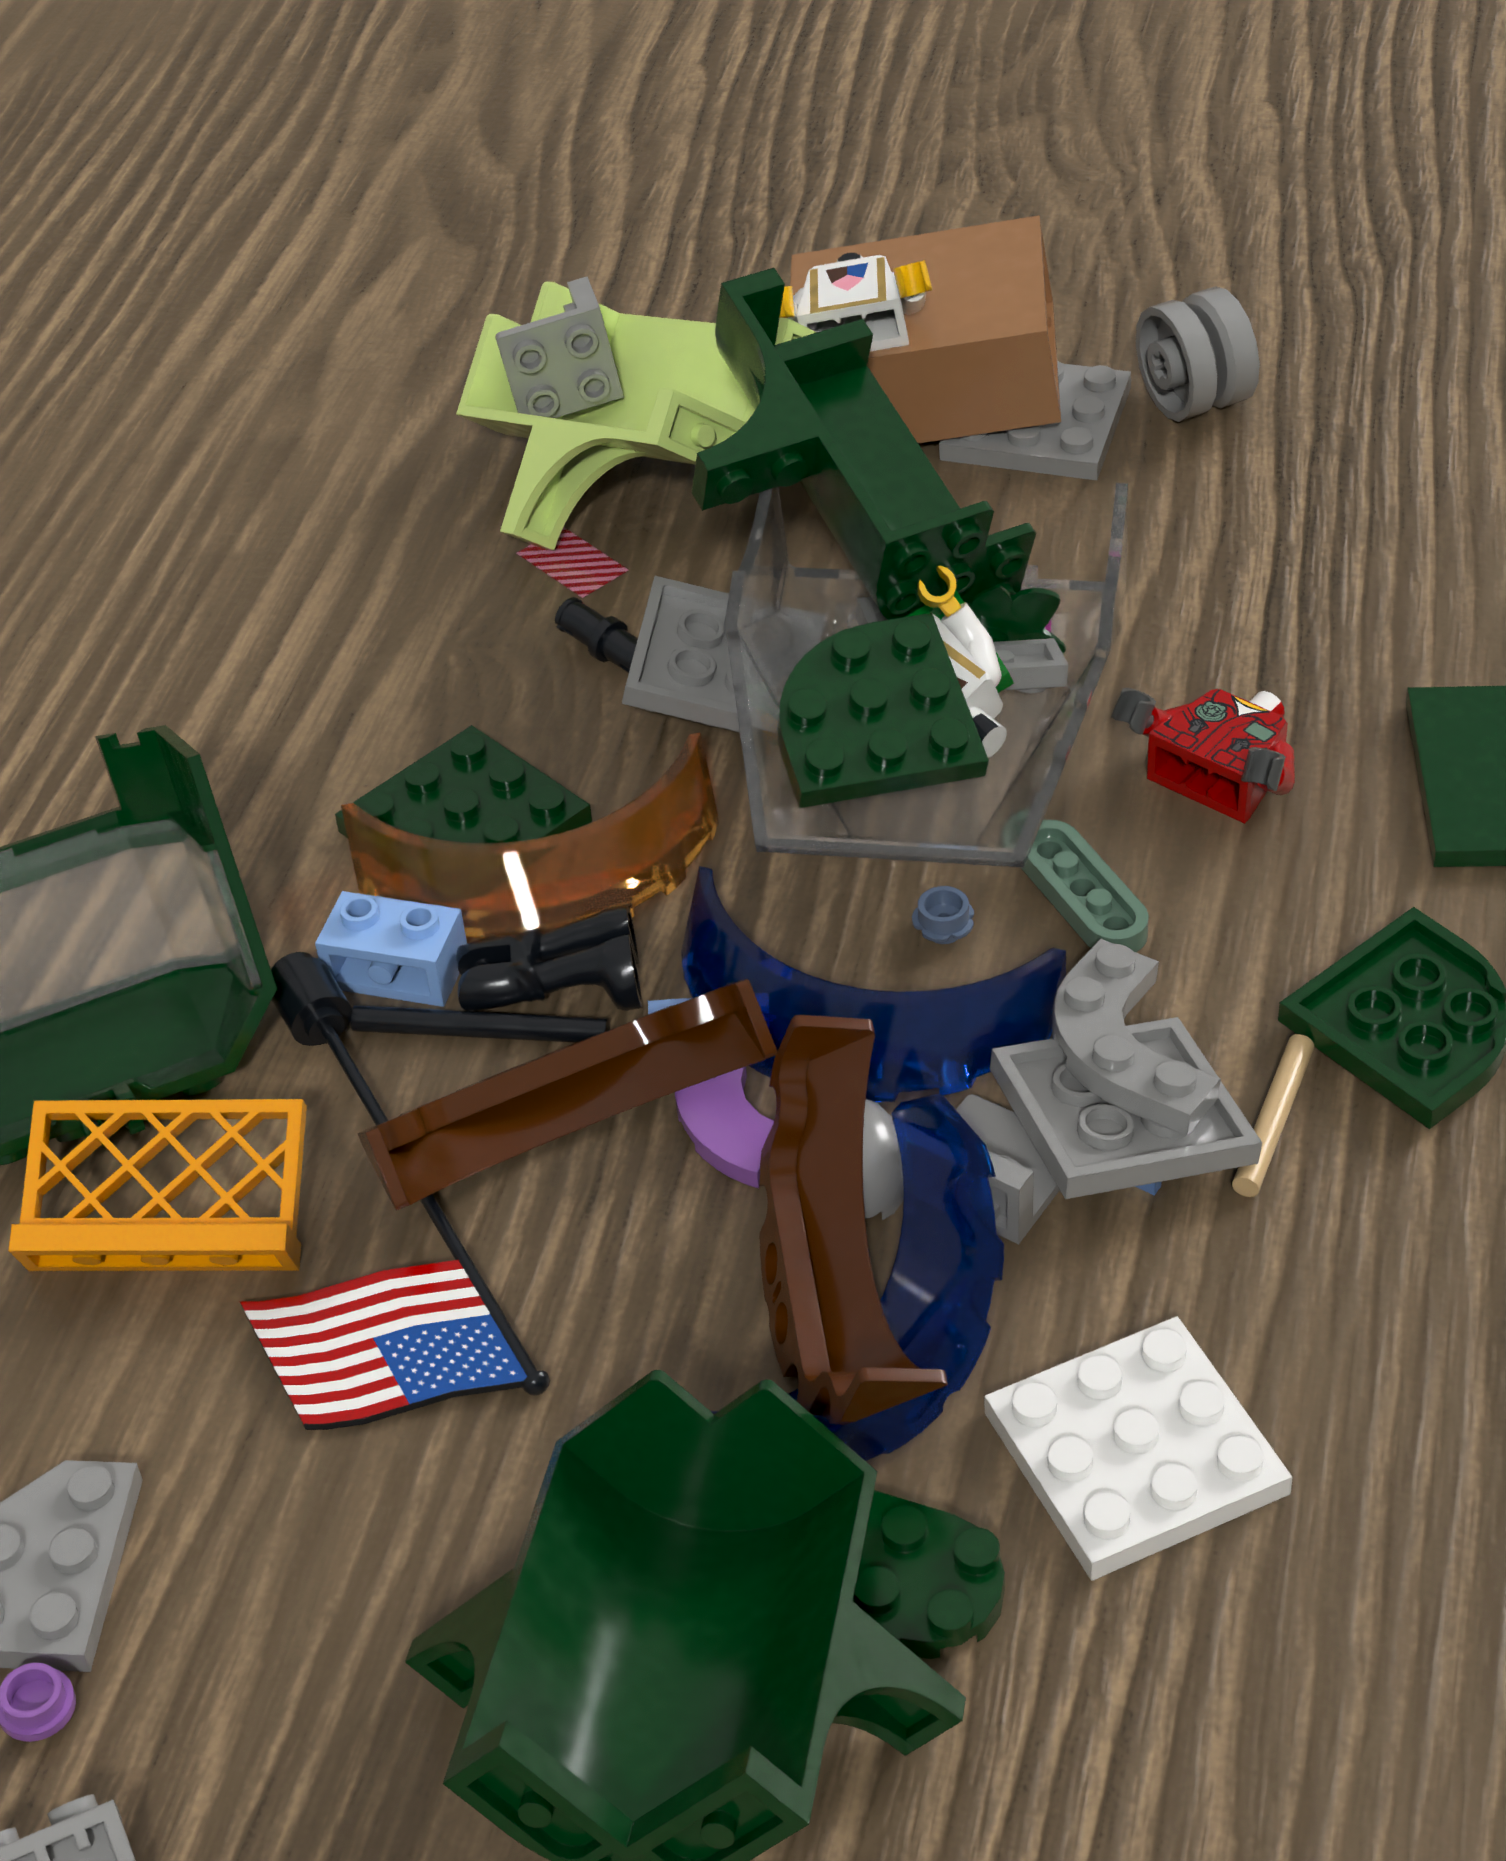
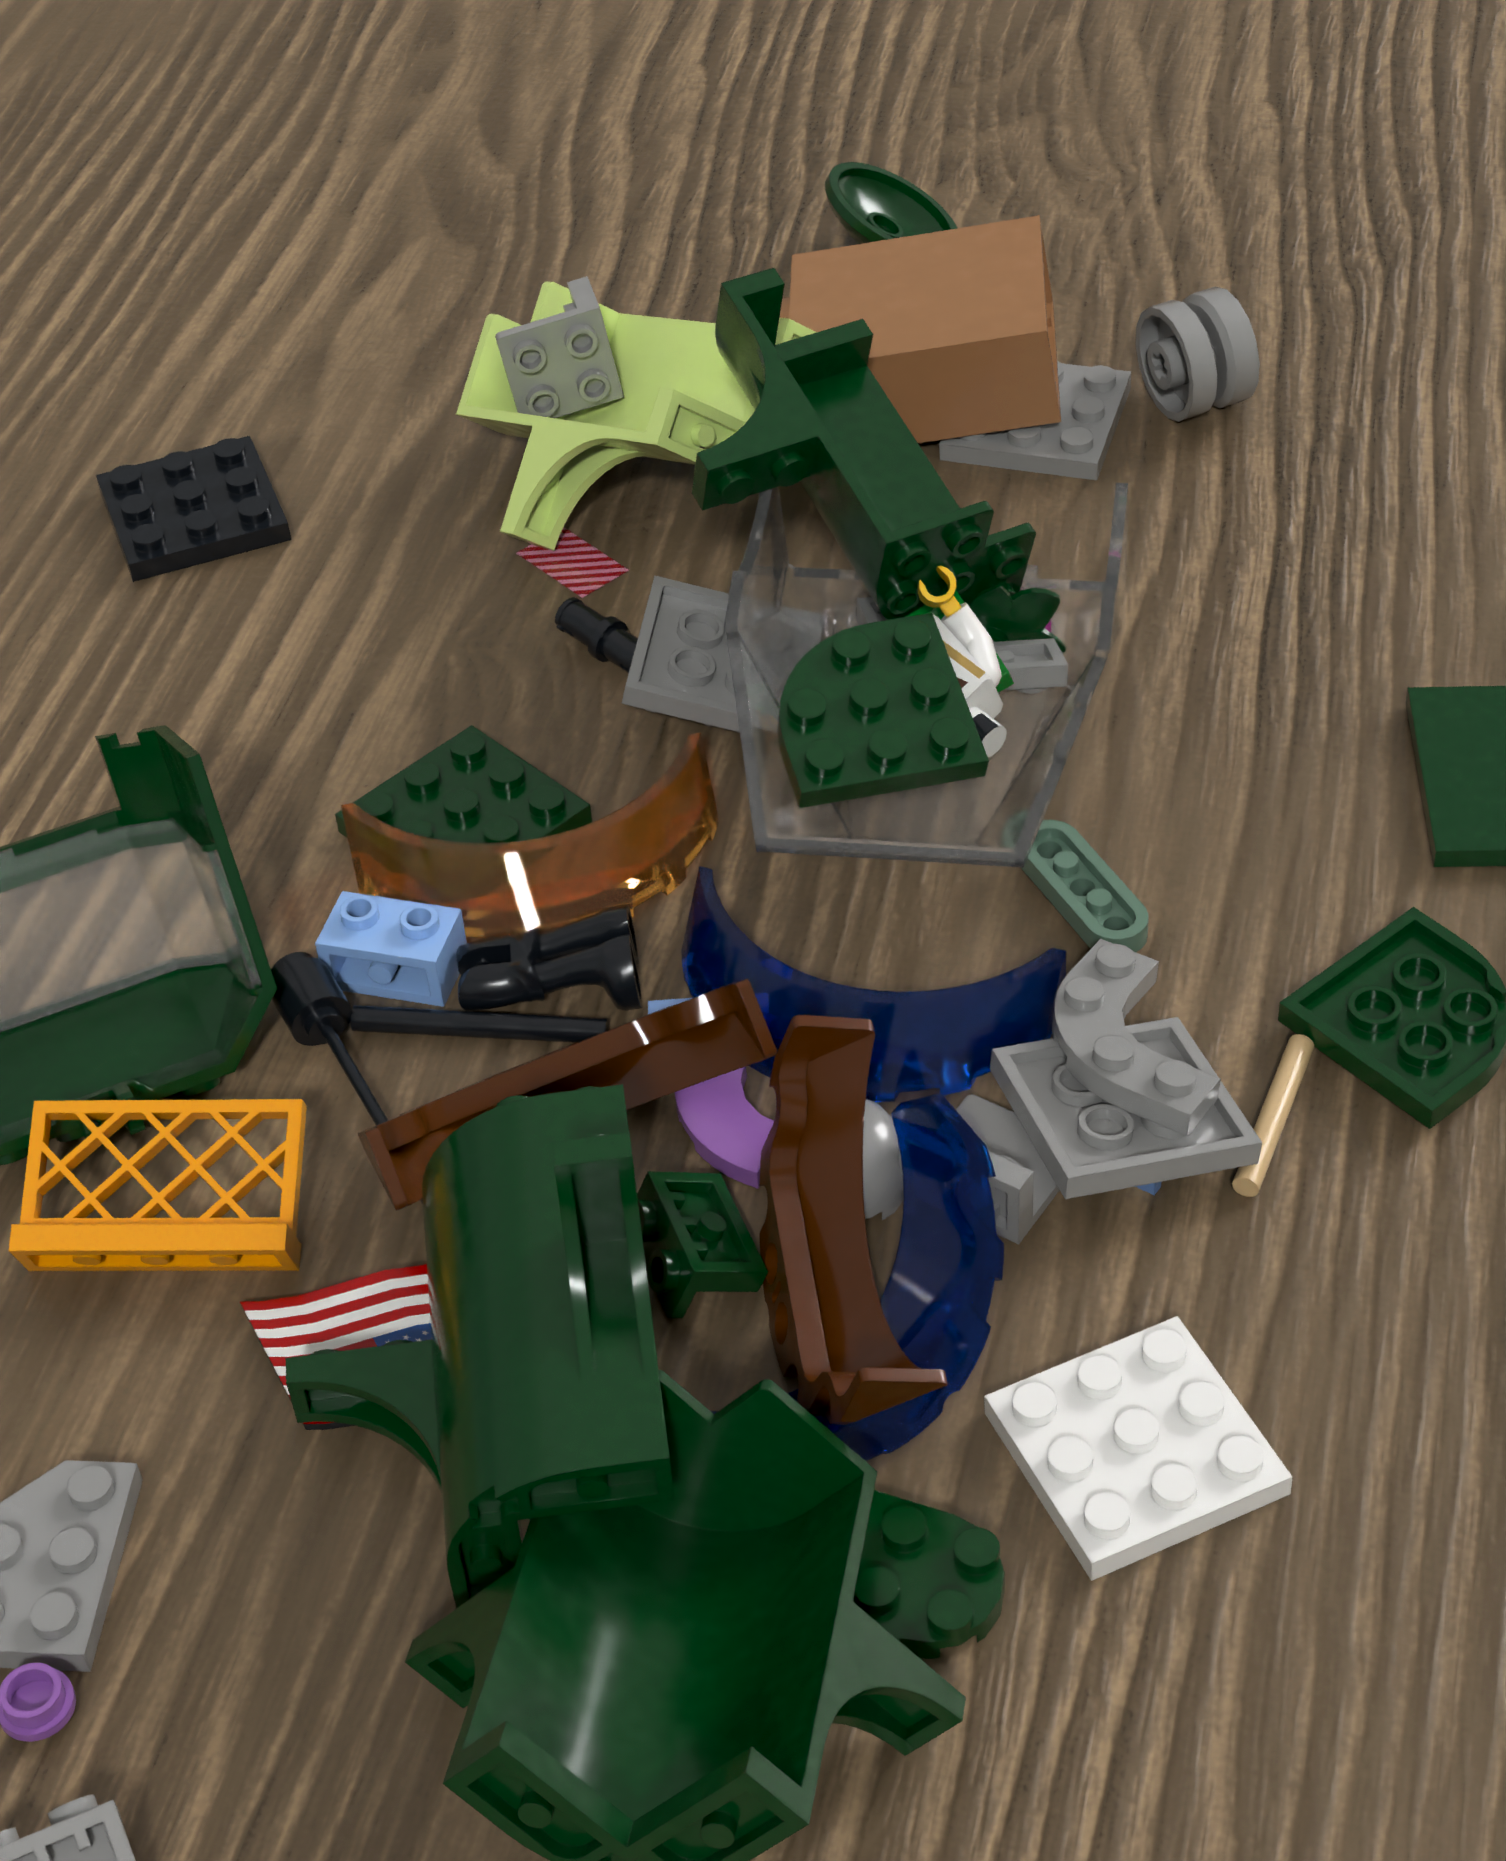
(192, 508): none -> black plate
(540, 1334): none -> dark green cylinder
(695, 1239): none -> dark green bracket
(860, 290): white torso -> none
(881, 204): none -> dark green dish
(943, 915): sand blue plate -> none
(1215, 748): red torso -> none

